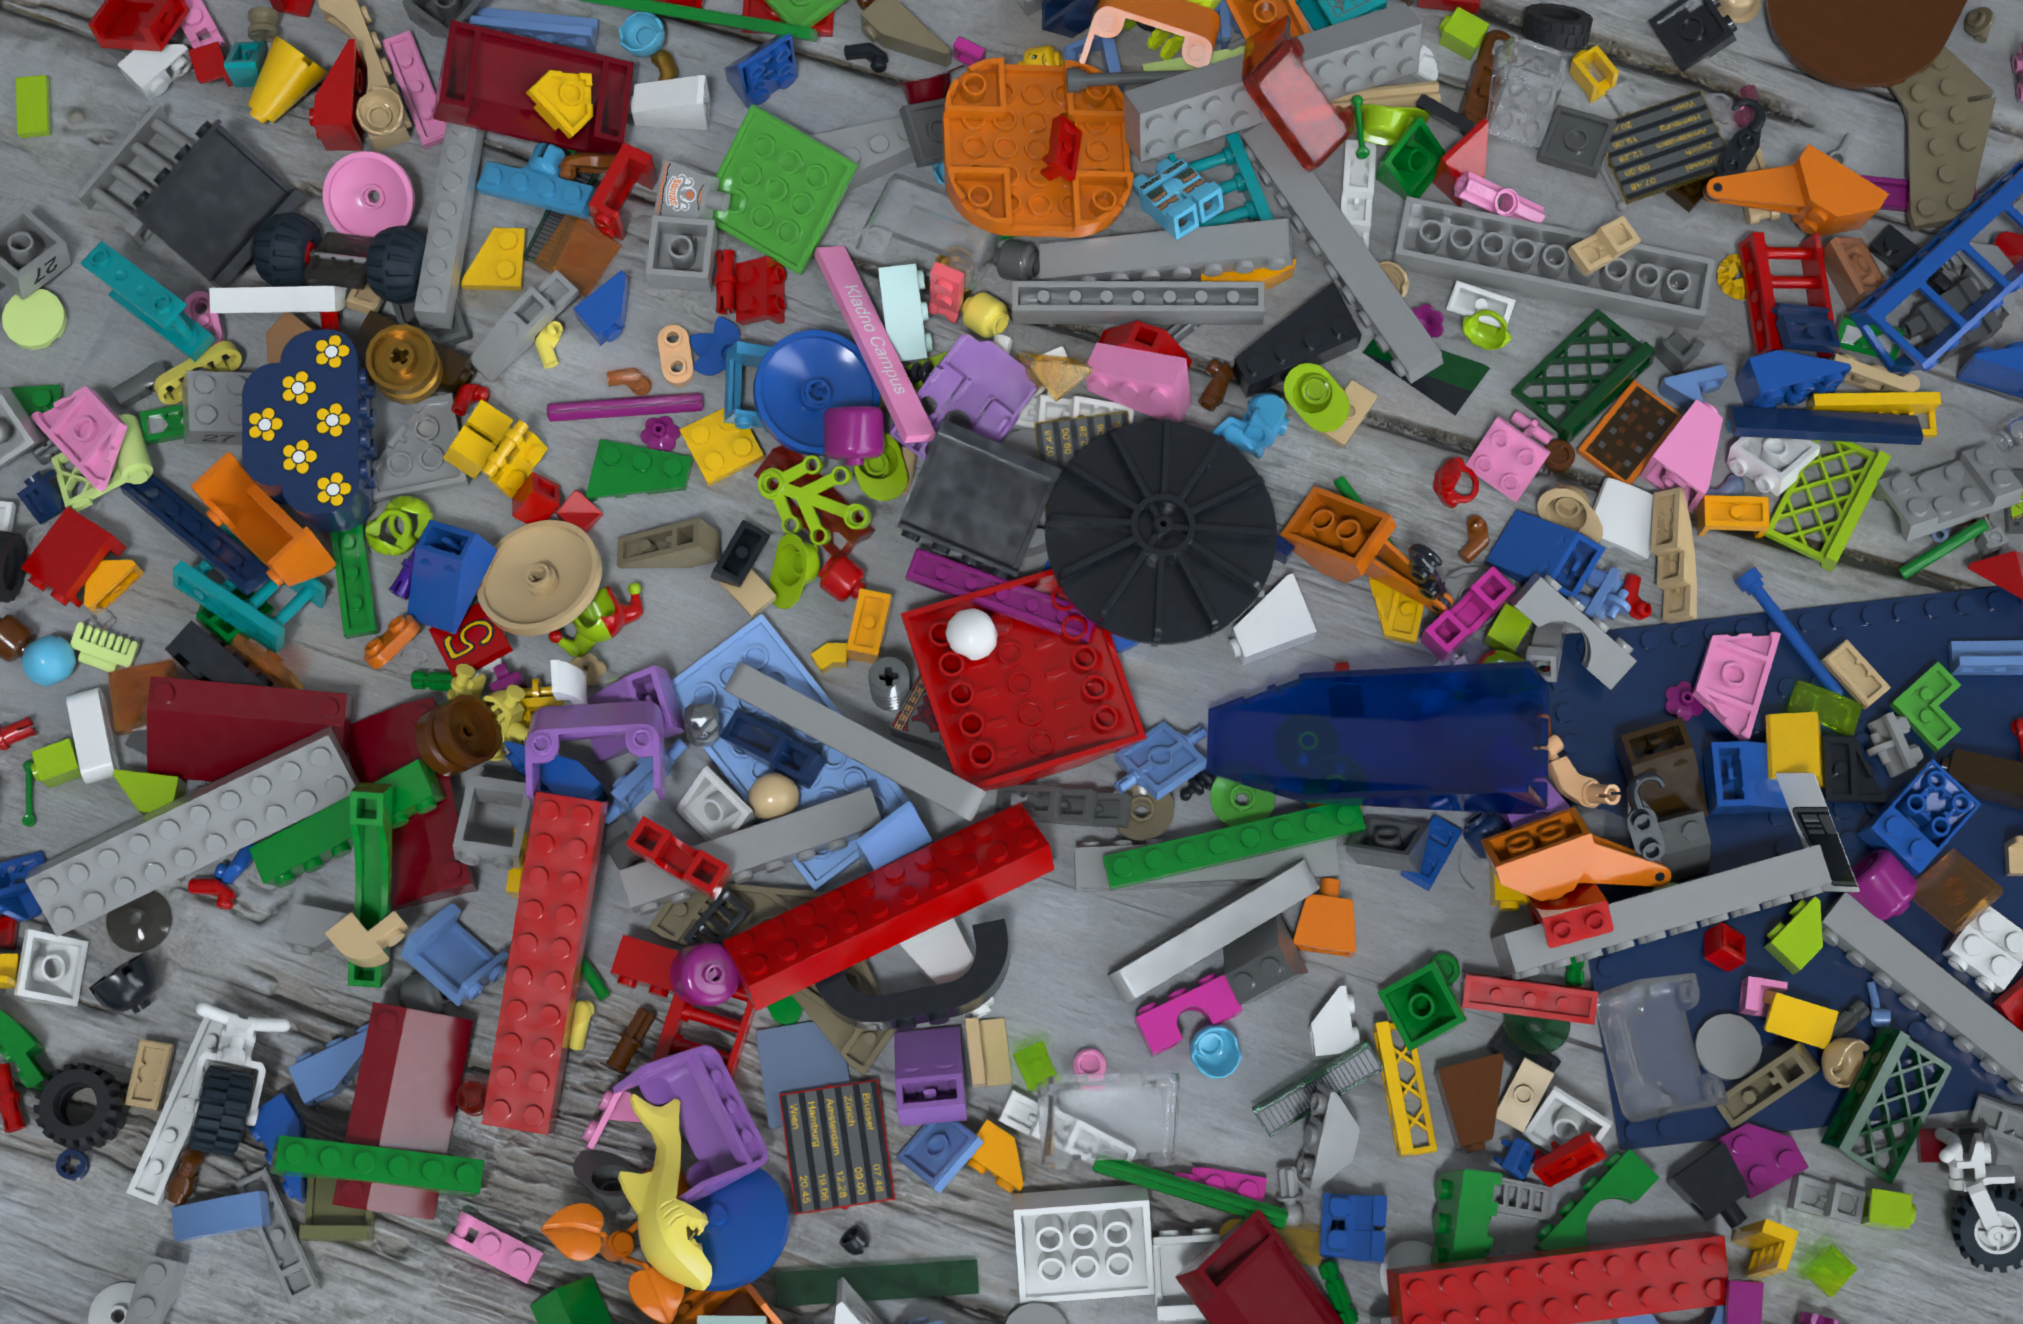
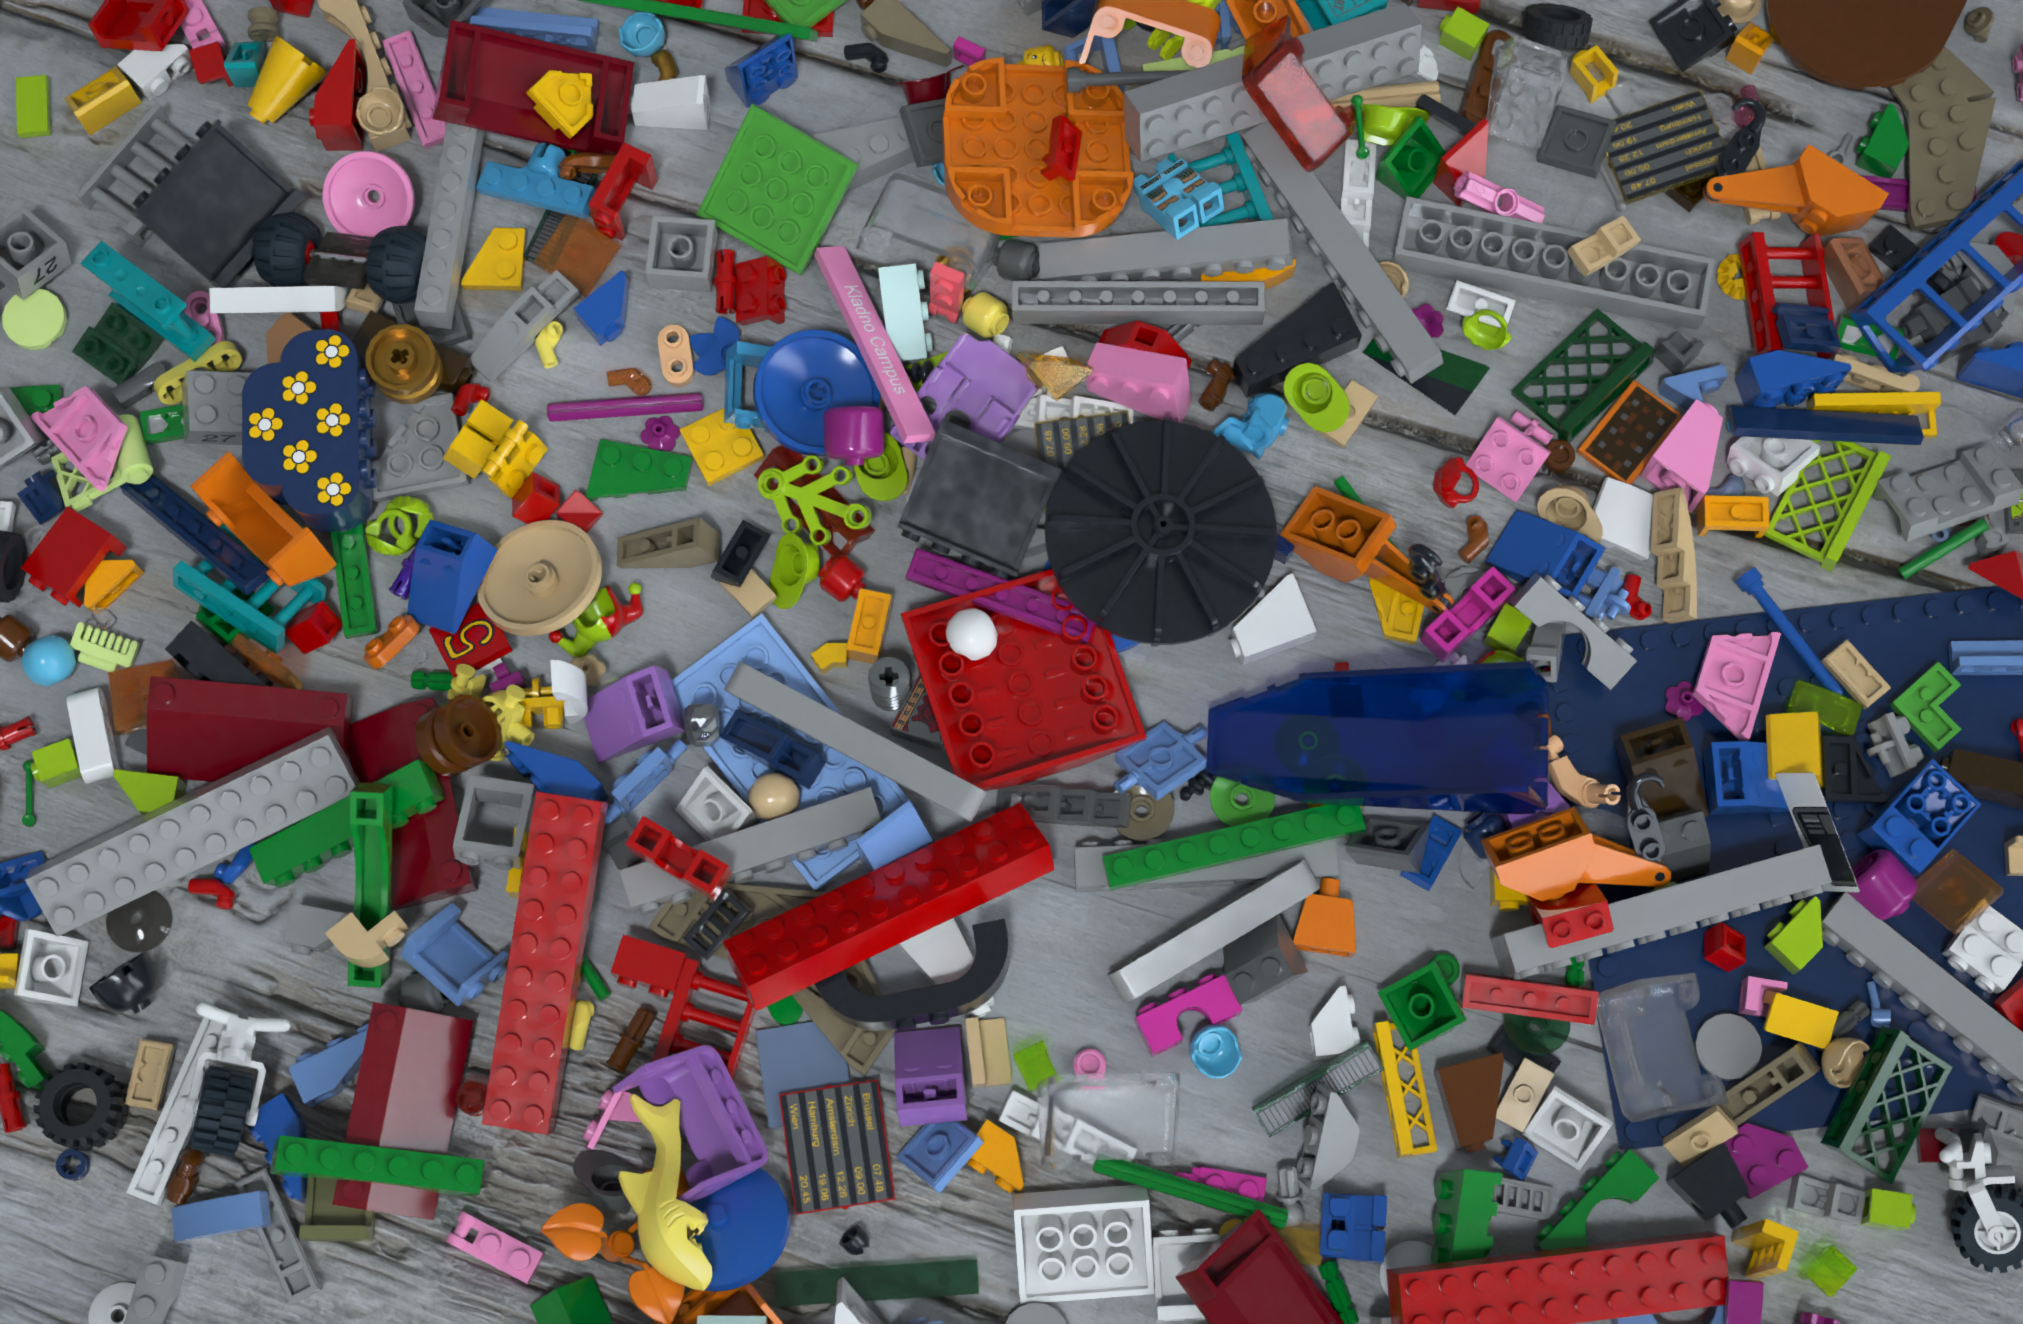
(103, 100): none -> yellow slope
(118, 344): none -> clear green slope
(313, 627): none -> red panel
(636, 721): medium lavender windscreen -> none
(688, 192): light grey torso -> none
(704, 974): magenta head -> none
(1568, 1158): red plate -> none
(1700, 1135): none -> tan plate
(1749, 47): none -> light orange slope
(1886, 145): none -> green slope

